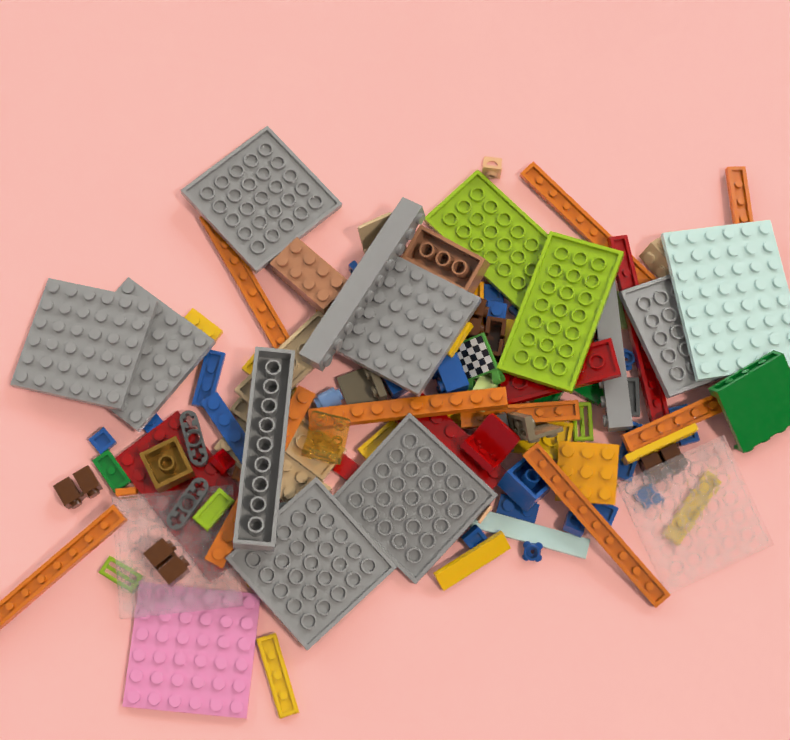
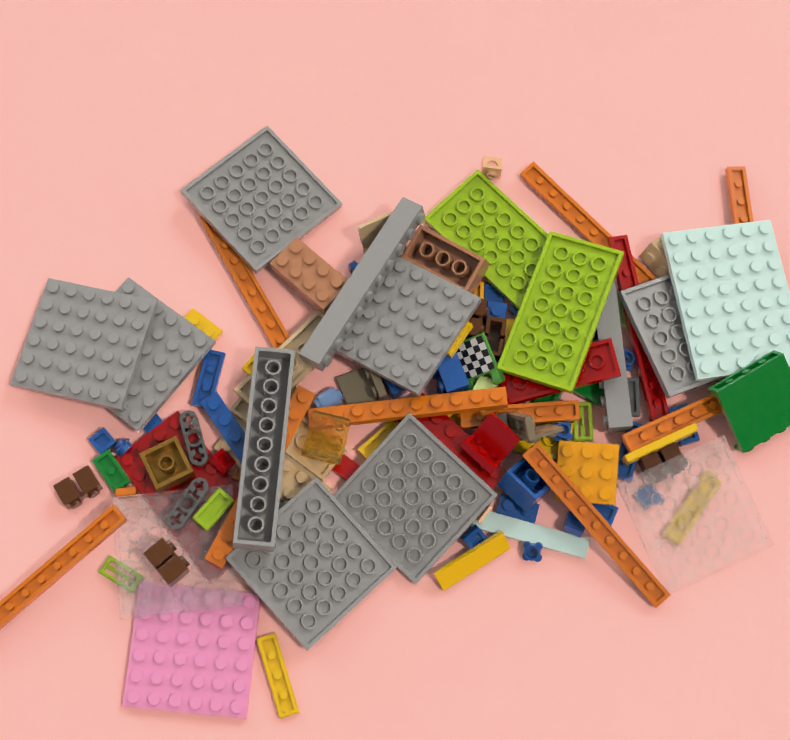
(122, 446): none -> blue plate
(567, 431): none -> blue plate

